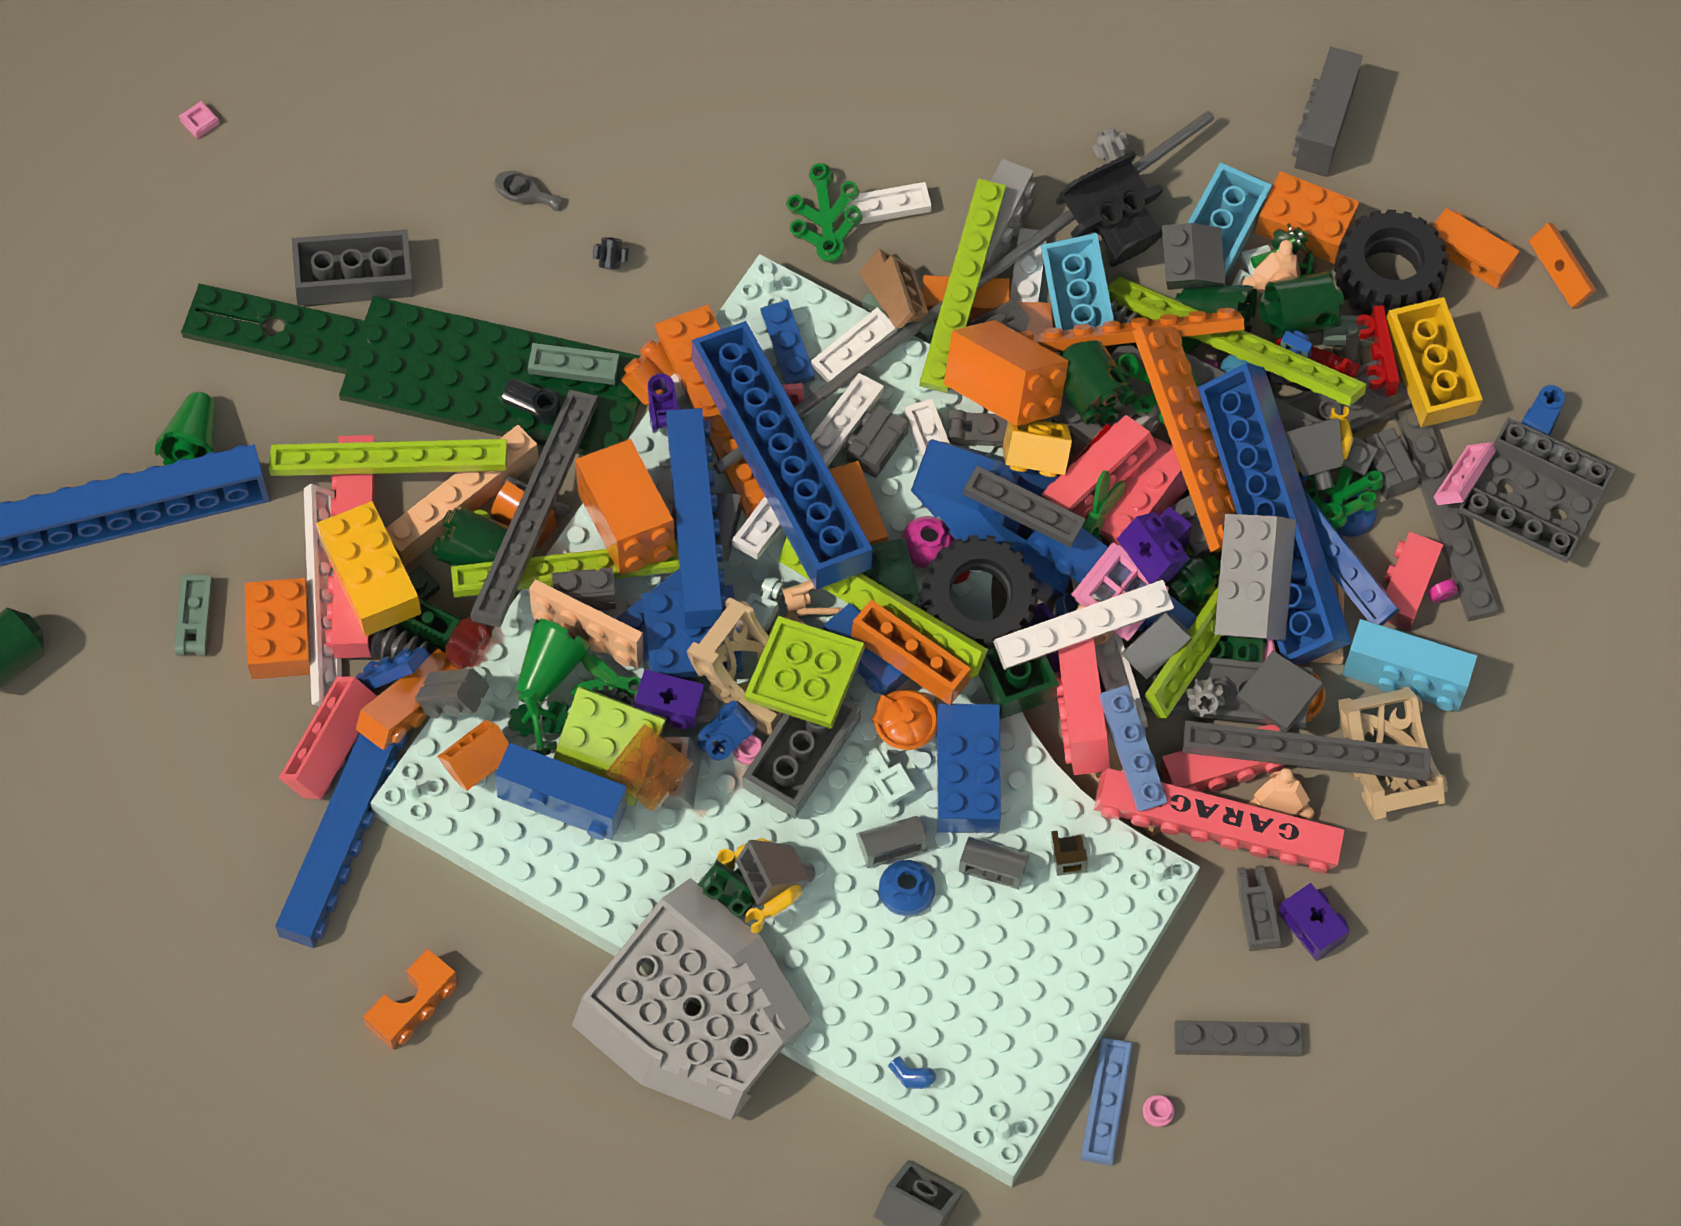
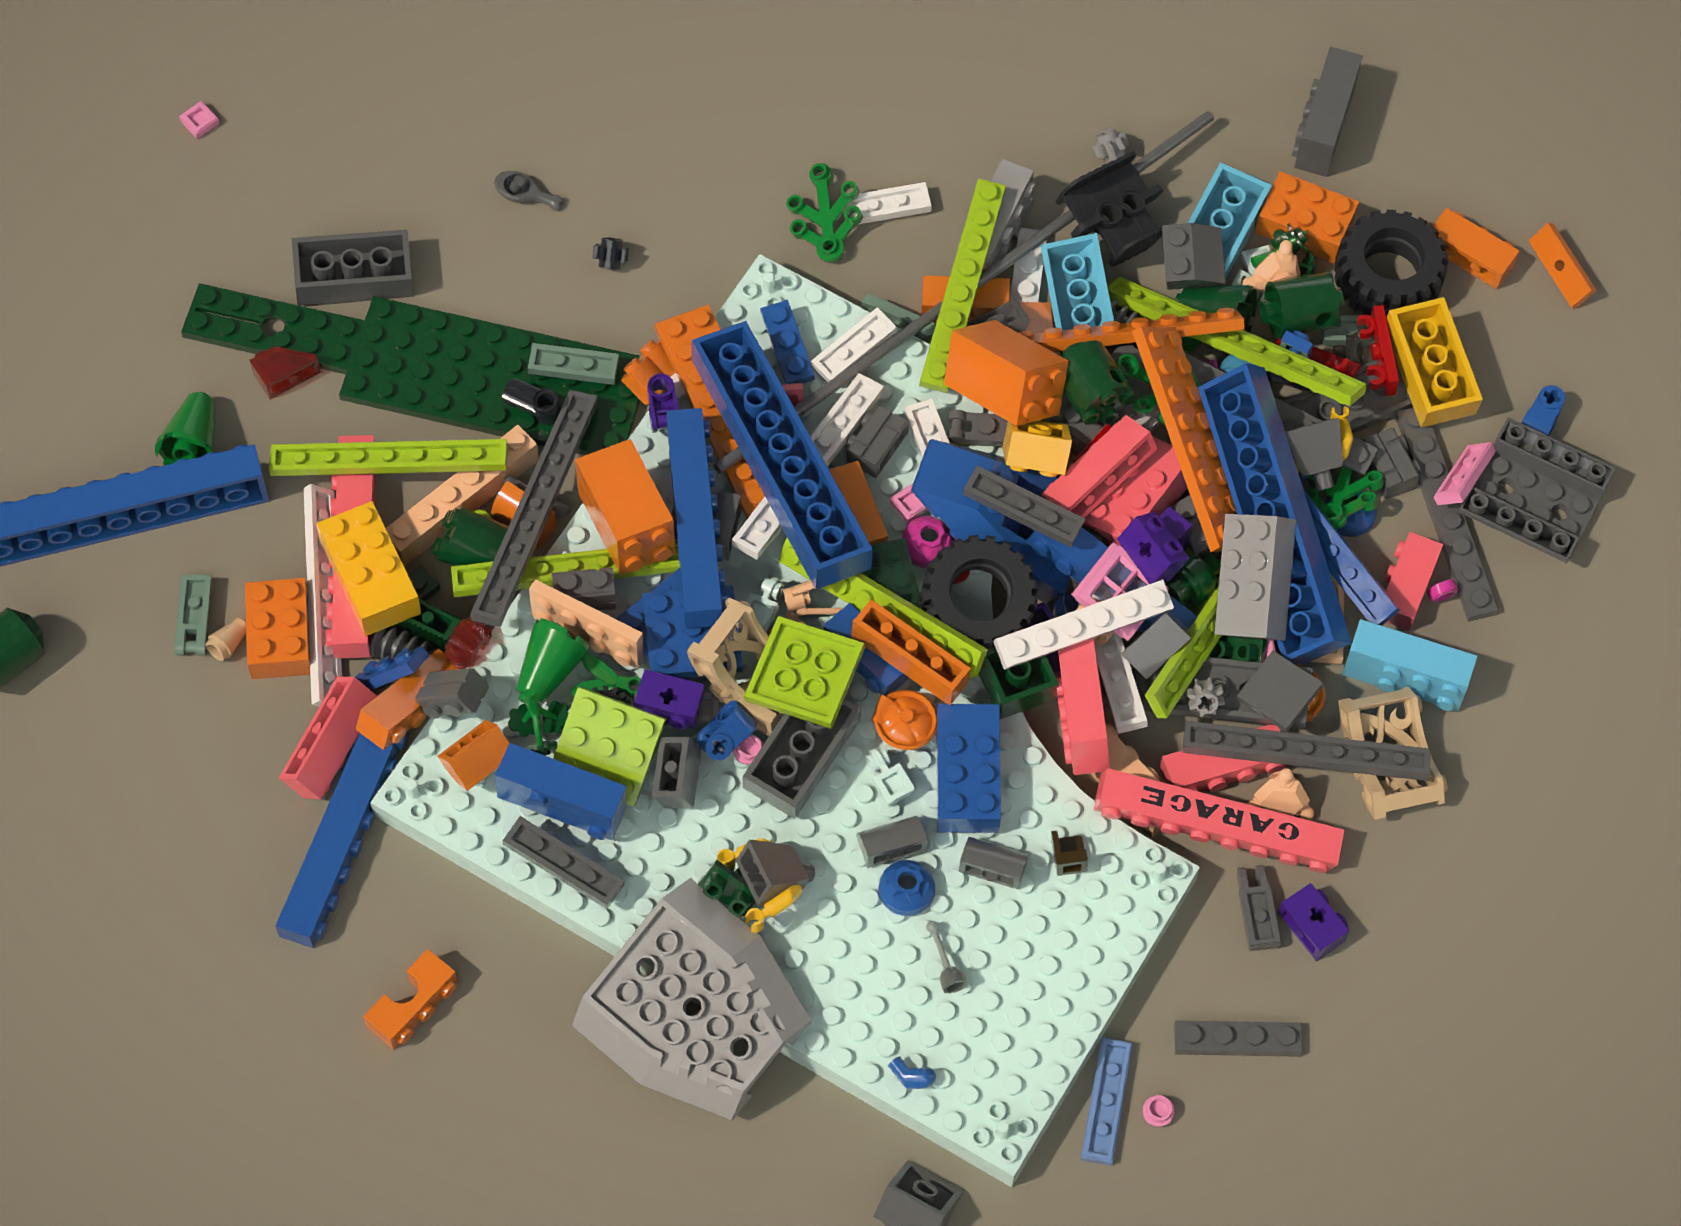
(225, 640): none -> tan cone
(283, 369): none -> clear red slope
(563, 862): none -> dark grey plate
(649, 768): clear orange plate -> none
(894, 288): medium nougat wedge -> none
(907, 505): none -> bright pink tile
(951, 978): none -> hinge
(1103, 503): green piece -> none
(1132, 748): medium blue bracket -> none

